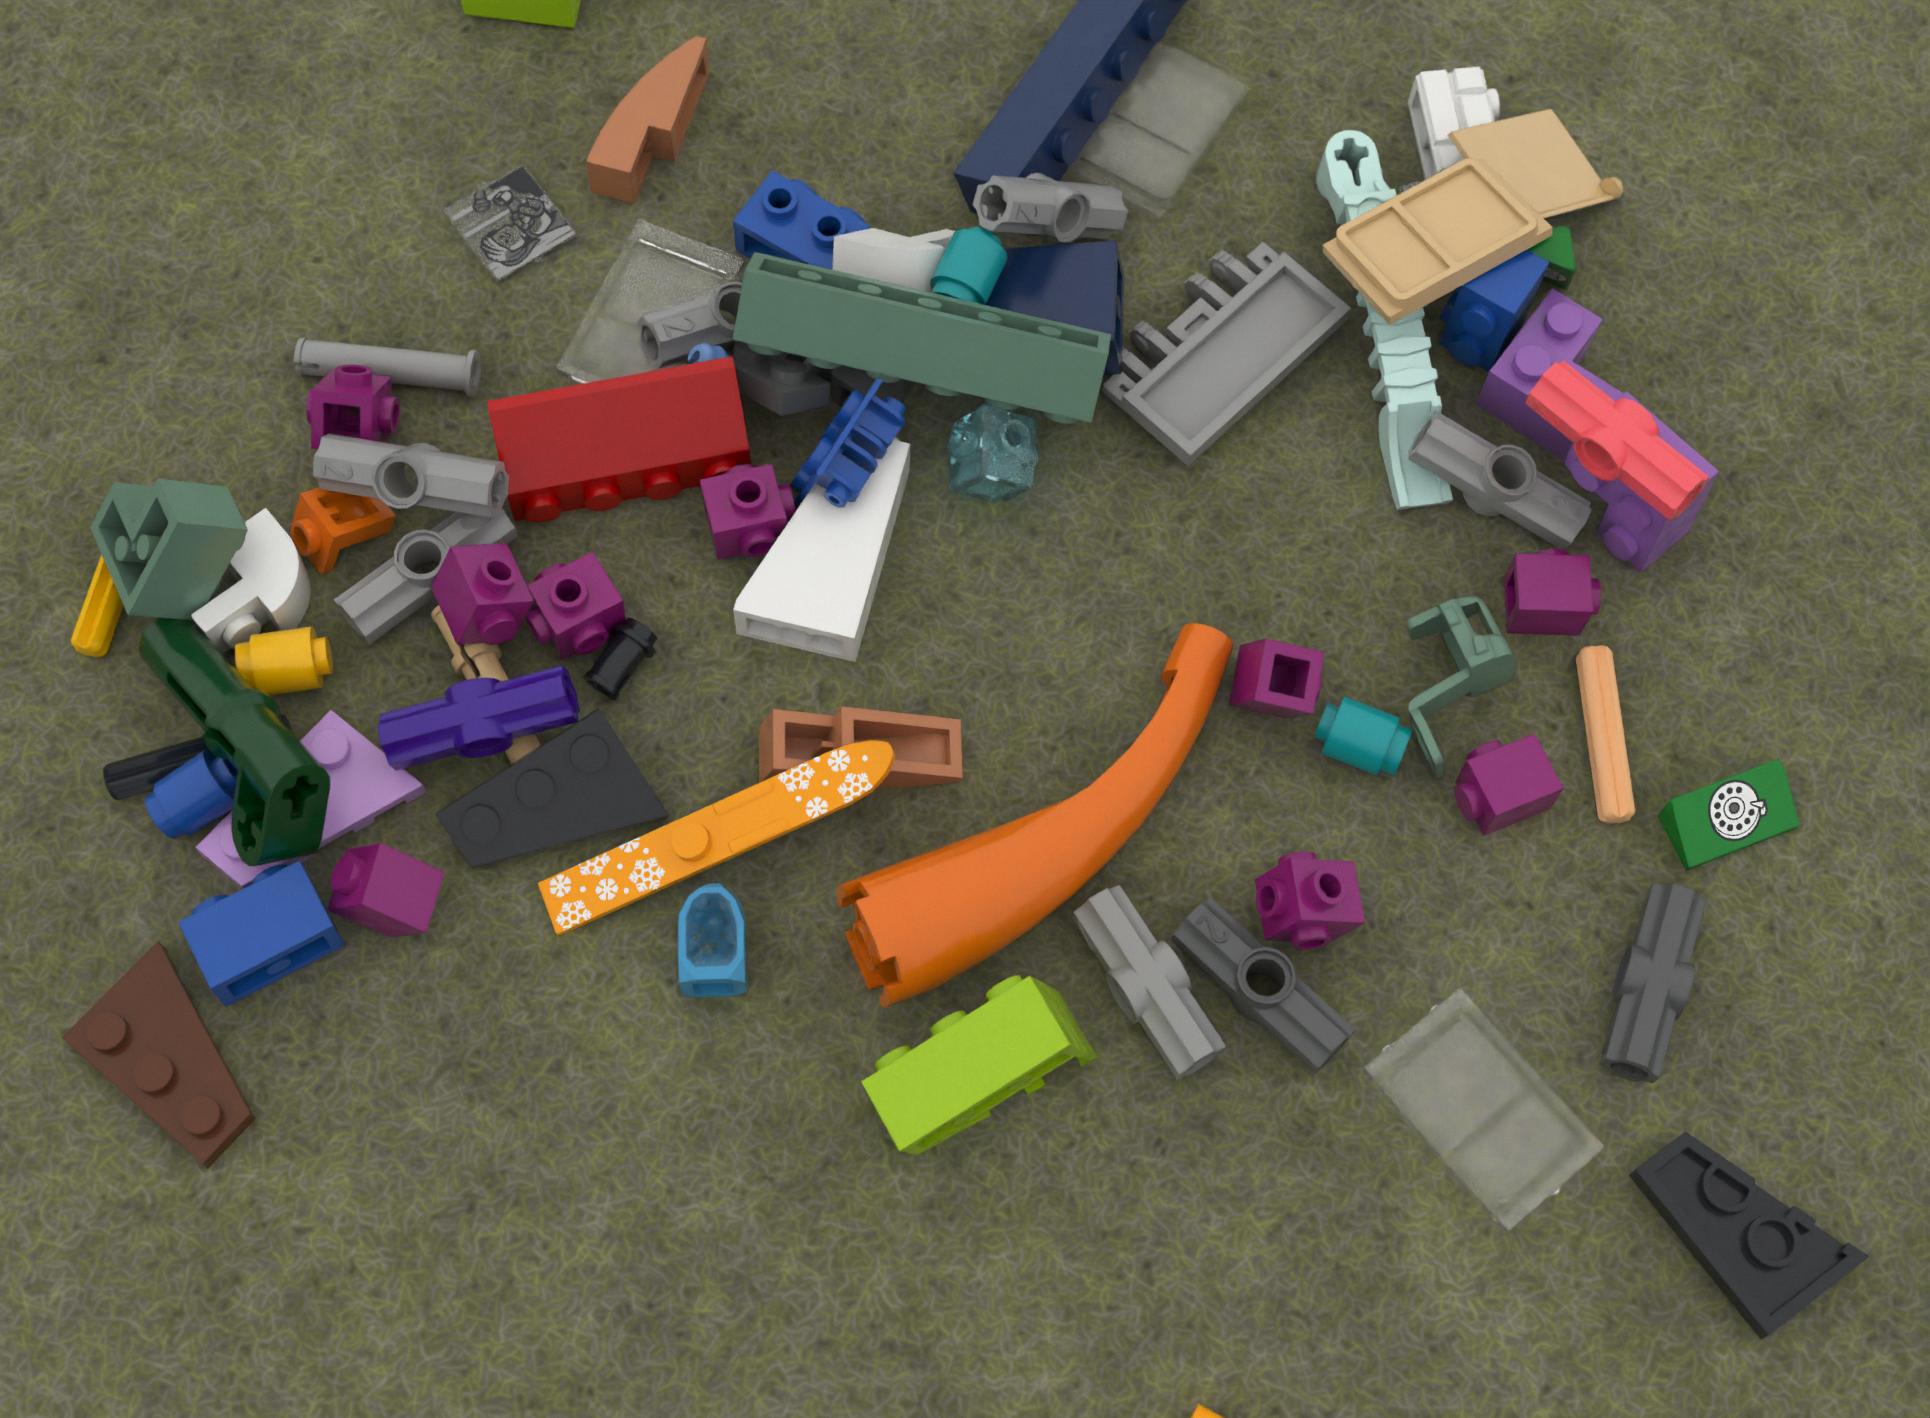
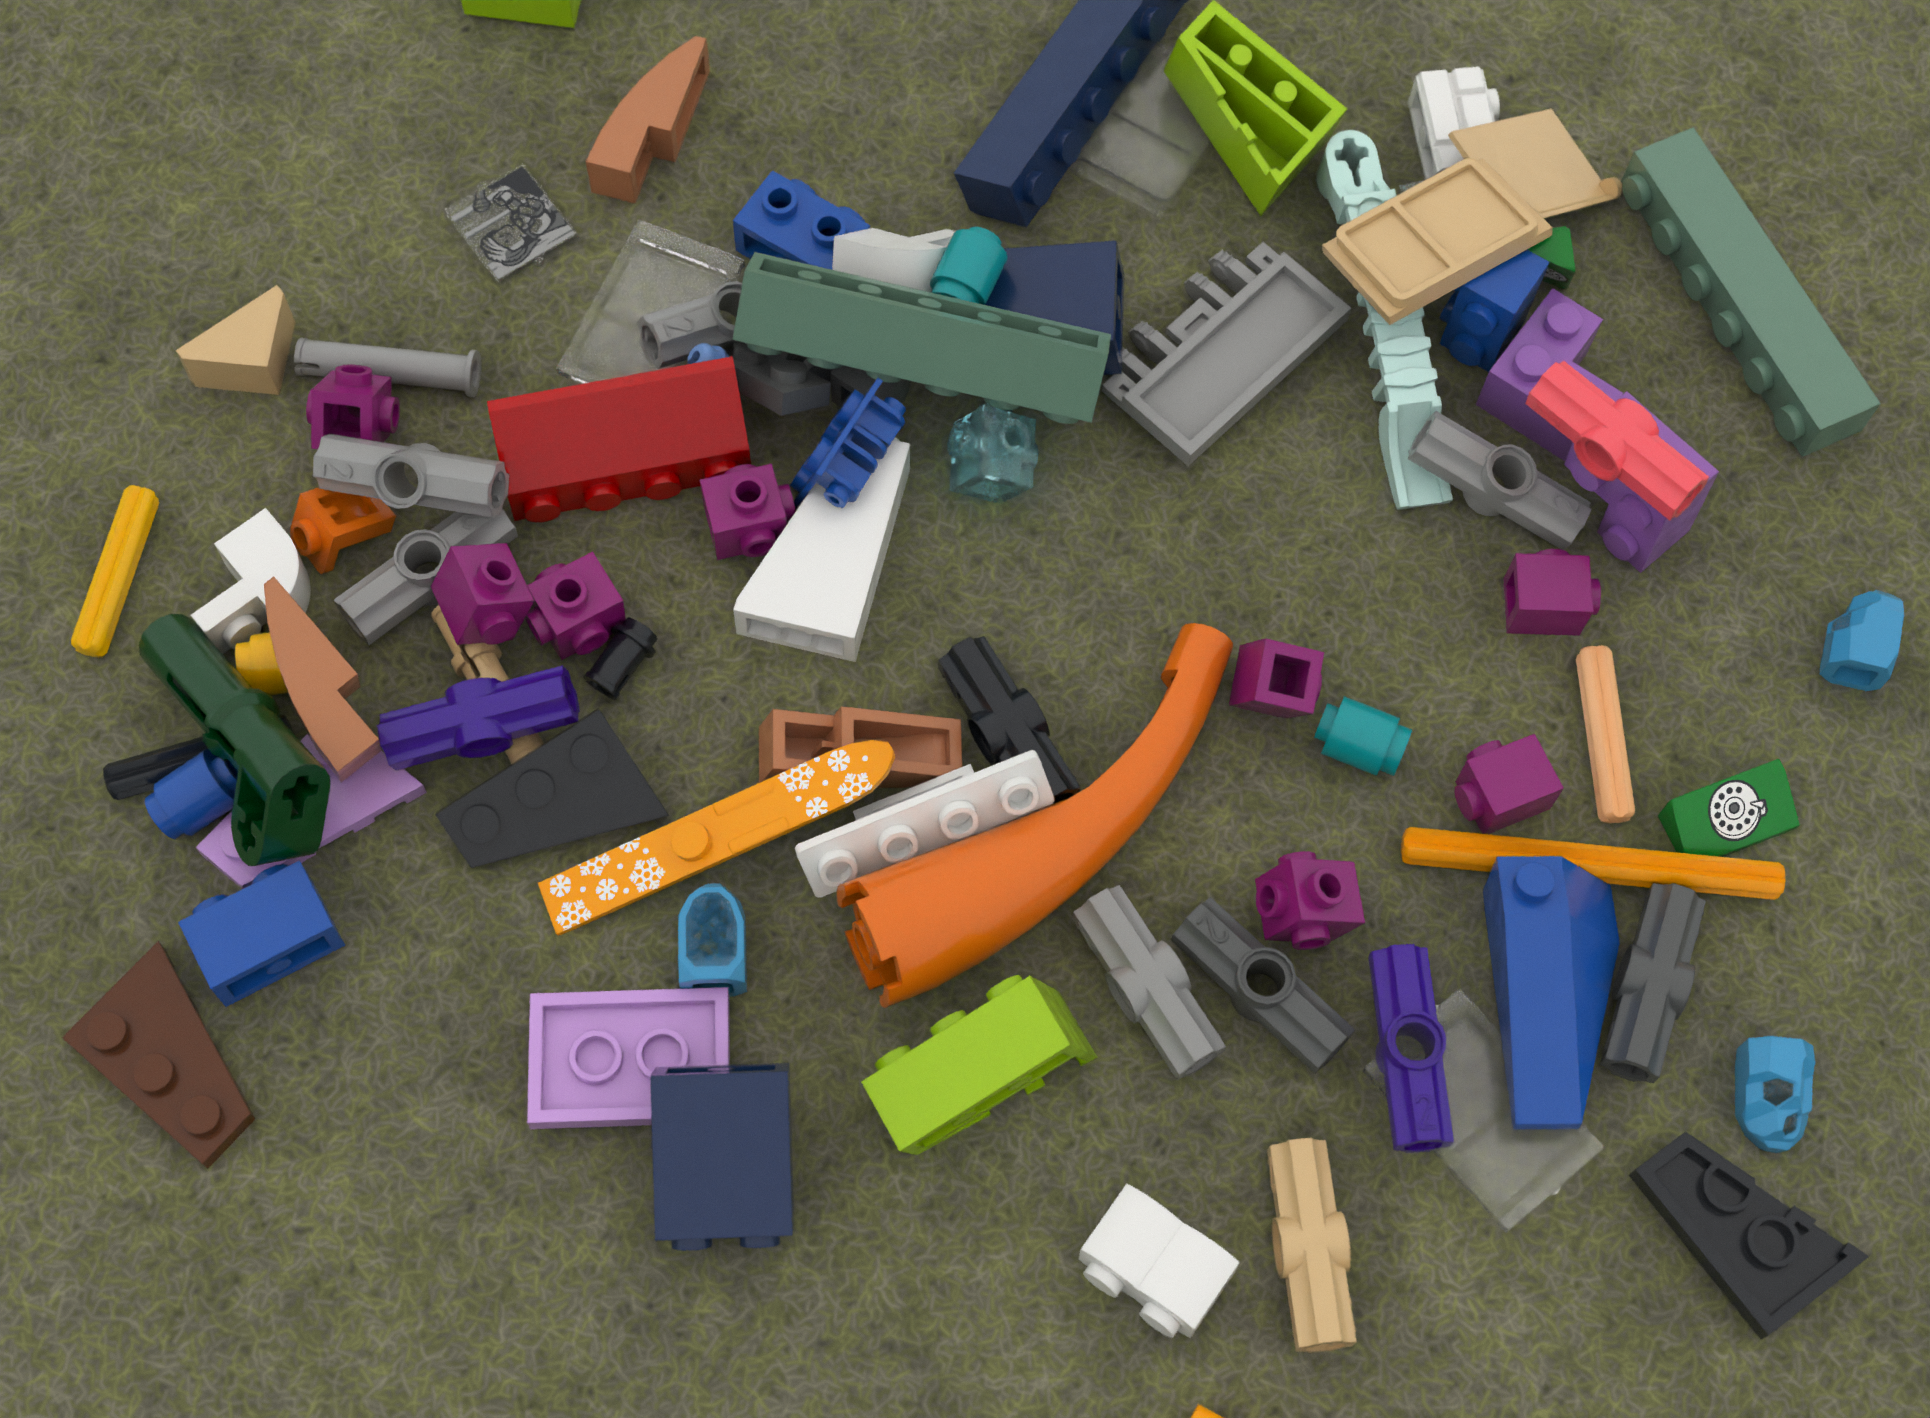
(168, 544): sand green brick -> none
(243, 349): none -> tan slope
(318, 685): none -> nougat slope
(385, 890): magenta brick -> none
(600, 1047): none -> lavender plate
(722, 1154): none -> dark blue brick
(925, 820): none -> white bracket
(1000, 715): none -> black piece
(1049, 207): light grey piece -> none
(1156, 1262): none -> white brick
(1251, 103): none -> lime wedge
(1311, 1245): none -> tan piece
(1413, 1088): none -> dark purple piece
(1480, 659): sand green piece -> none
(1552, 977): none -> blue wedge
(1607, 863): none -> light orange axle
(1748, 293): none -> sand green brick
(1774, 1090): none -> dark azure rock
(1864, 642): none -> dark azure rock

